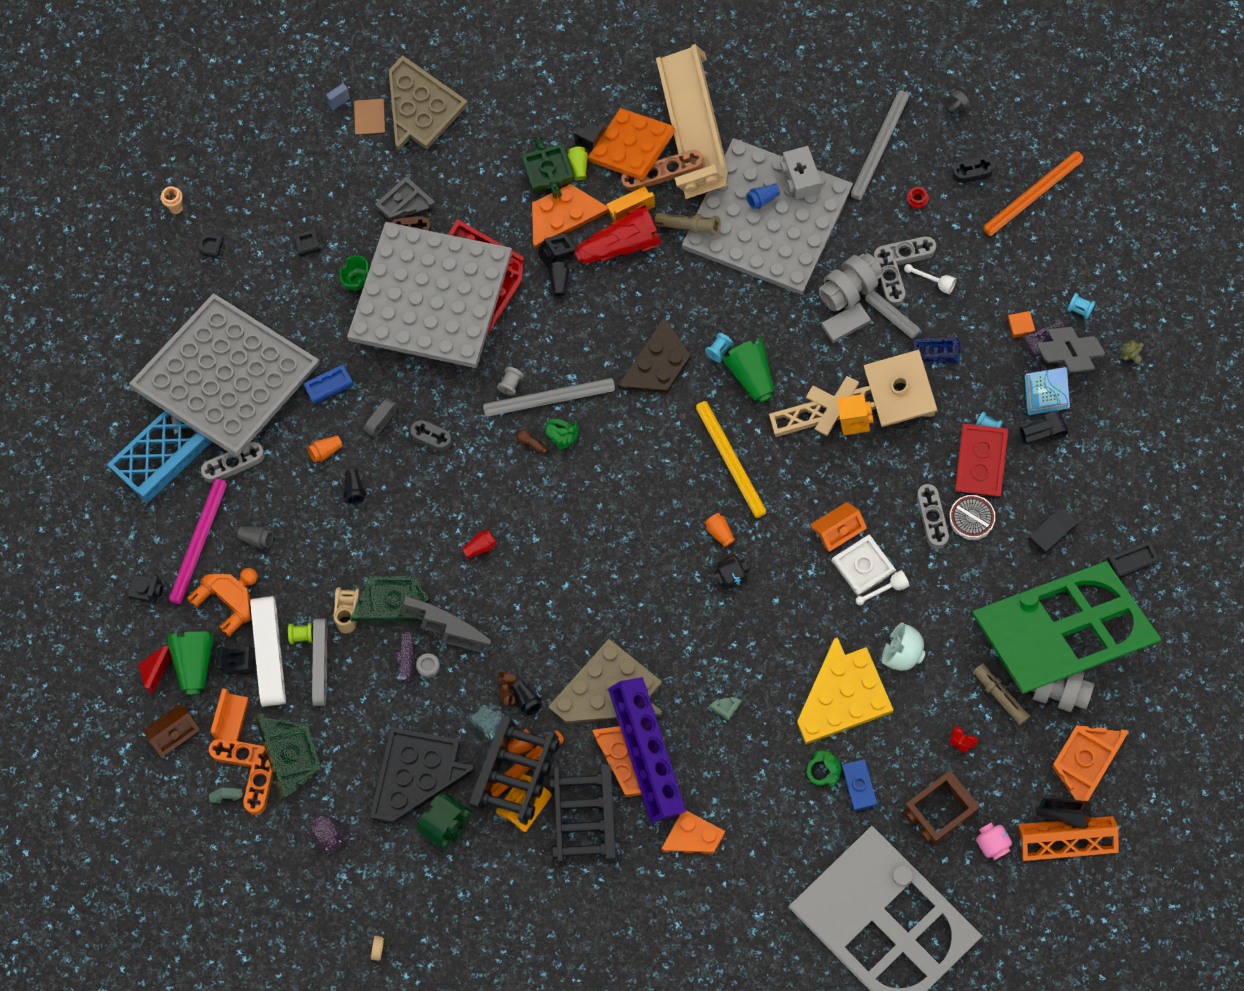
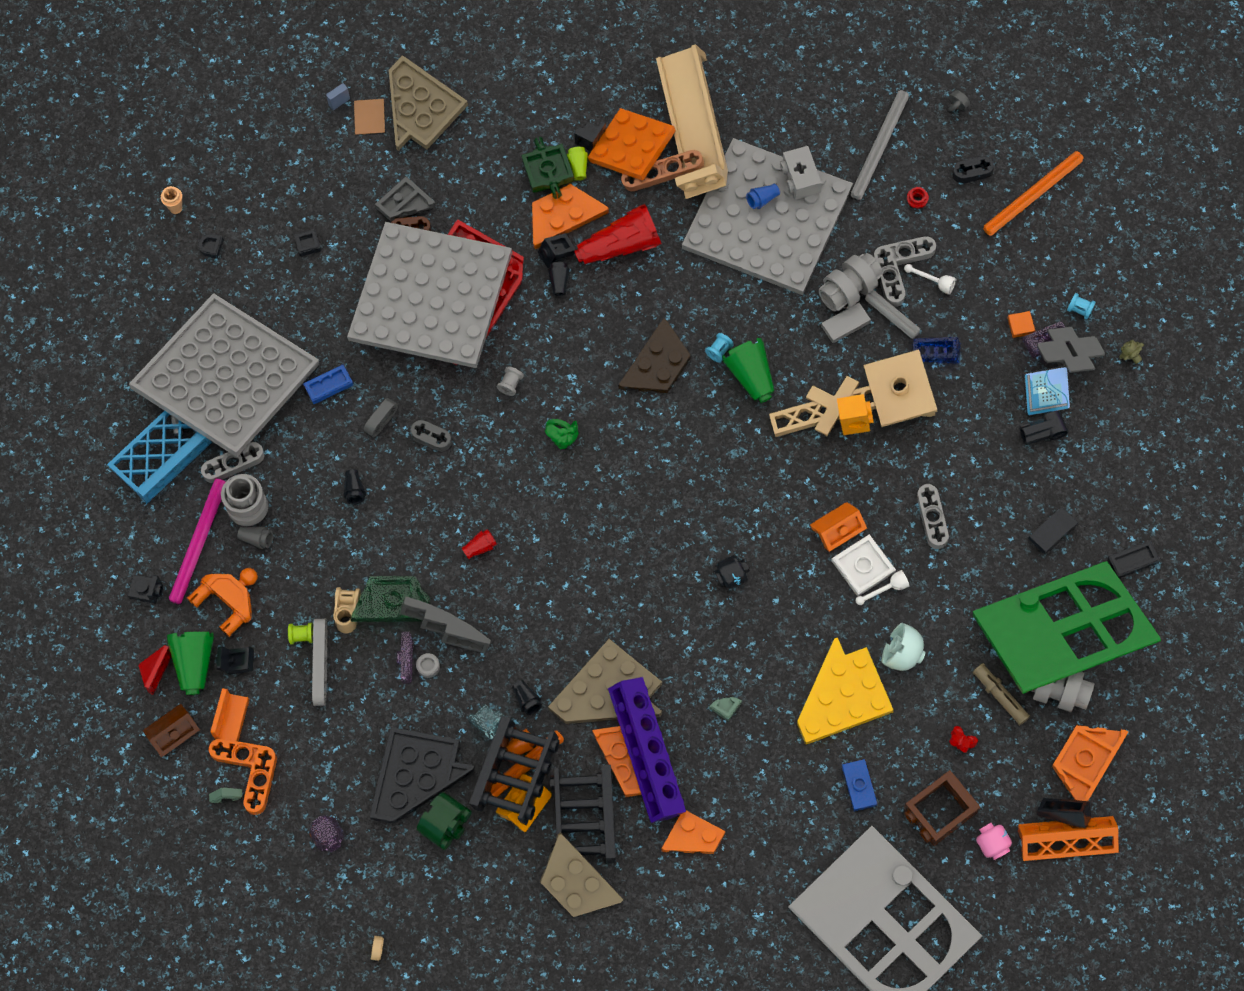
(244, 500): none -> light grey piece
(268, 651): white beam -> none
(289, 753): clear green wing -> none
(323, 448): orange cone -> none
(354, 273): green hair -> none
(506, 679): reddish brown arm -> none
(524, 437): reddish brown piece -> none
(548, 397): light grey axle -> none
(576, 881): none -> dark tan wing
(624, 204): light orange panel -> none
(696, 223): dark tan pin -> none
(719, 529): orange cone -> none
(731, 459): yellow axle -> none
(831, 763): green piece -> none
(972, 517): tile -> none
(981, 460): red tile -> none
(987, 421): medium azure bush -> none

